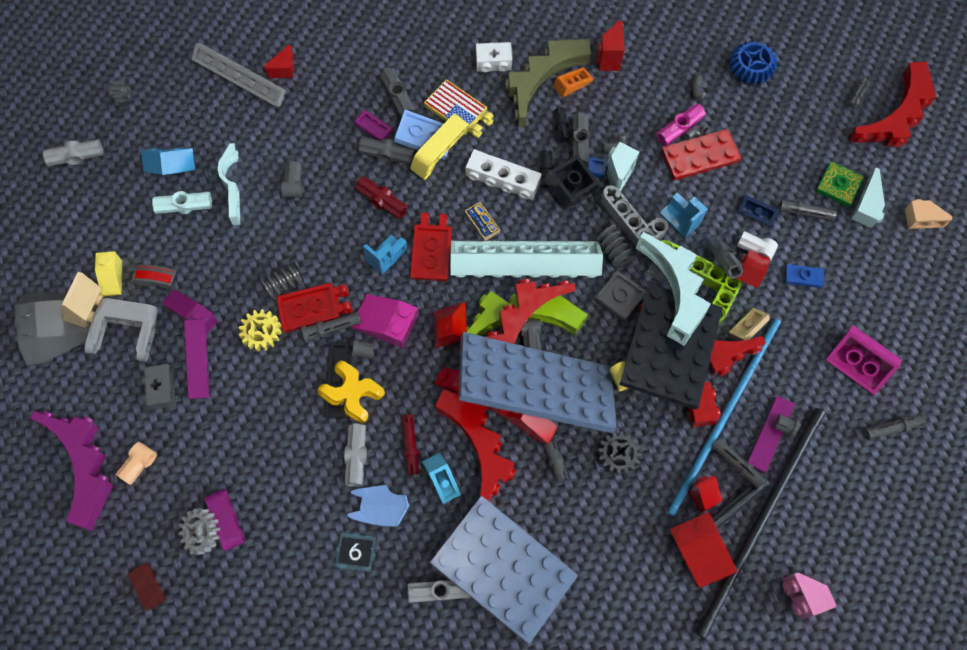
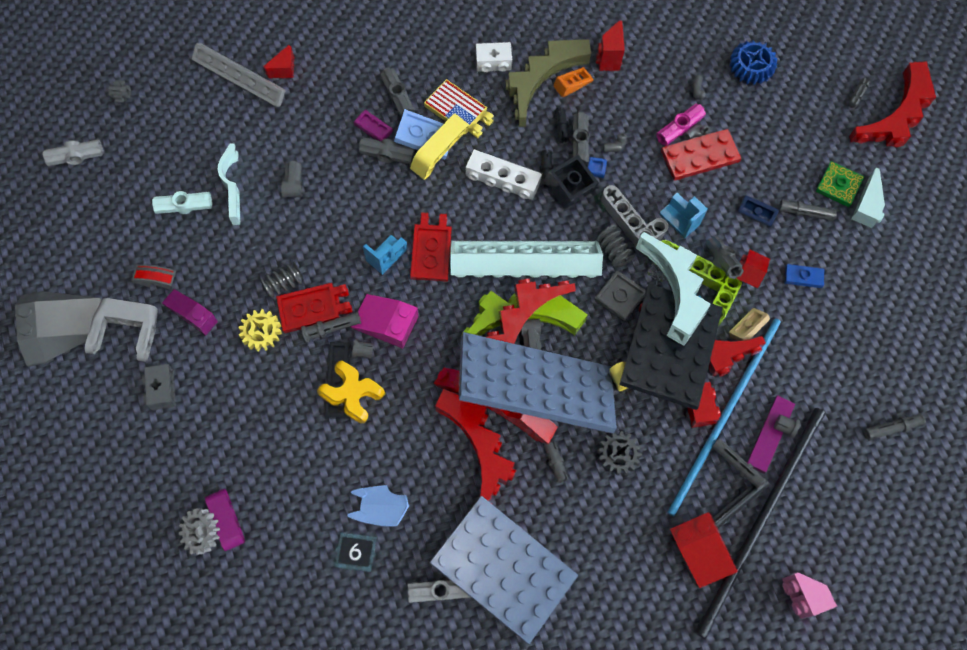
(81, 301): tan slope -> none
(90, 487): magenta arch -> none
(109, 273): light yellow slope -> none
(139, 458): light nougat piece -> none
(147, 587): clear red tile -> none
(167, 160): dark azure panel -> none
(197, 358): magenta tile -> none
(355, 455): light grey piece -> none
(381, 197): dark red piece -> none
(411, 452): dark red pin -> none
(441, 478): medium azure slope -> none
(449, 324): red slope -> none
(482, 221): tile -> none
(621, 164): light aqua slope -> none
(705, 493): red slope -> none
(764, 247): white piece -> none
(864, 360): dark pink slope -> none
(926, 215): light nougat slope -> none

